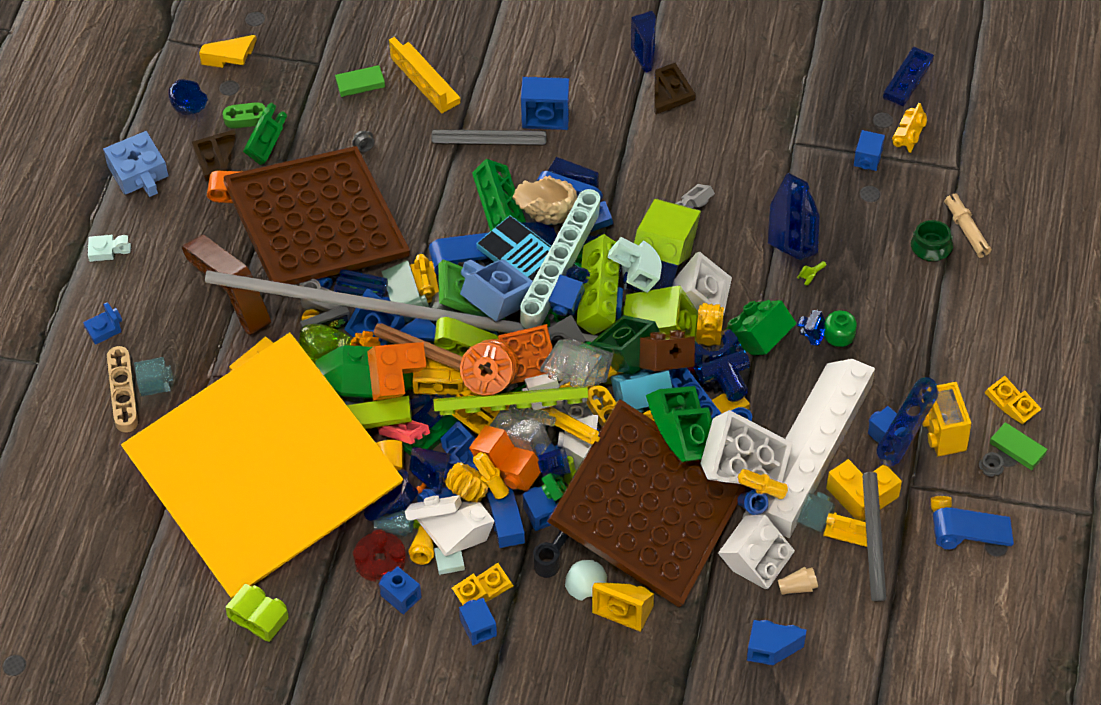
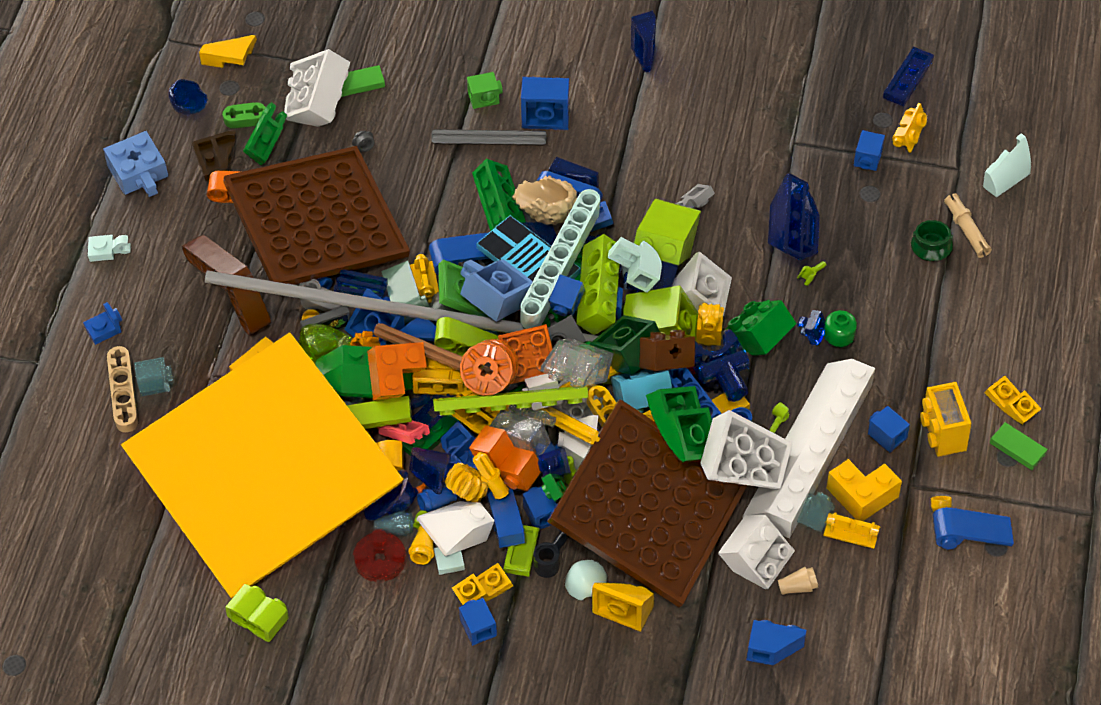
(316, 88): none -> white wedge
(400, 590): blue brick -> none
(423, 75): yellow fence -> none
(433, 507): white plate -> none
(484, 90): none -> bright green brick
(520, 556): none -> lime tile
(582, 274): clear blue pin -> none
(671, 89): dark brown wing -> none
(753, 502): blue cone -> none
(762, 483): yellow axle -> none
(782, 415): none -> lime hand
(874, 537): dark grey axle -> none
(902, 419): clear blue beam -> none
(991, 459): dark grey plate -> none
(1008, 168): none -> light aqua slope

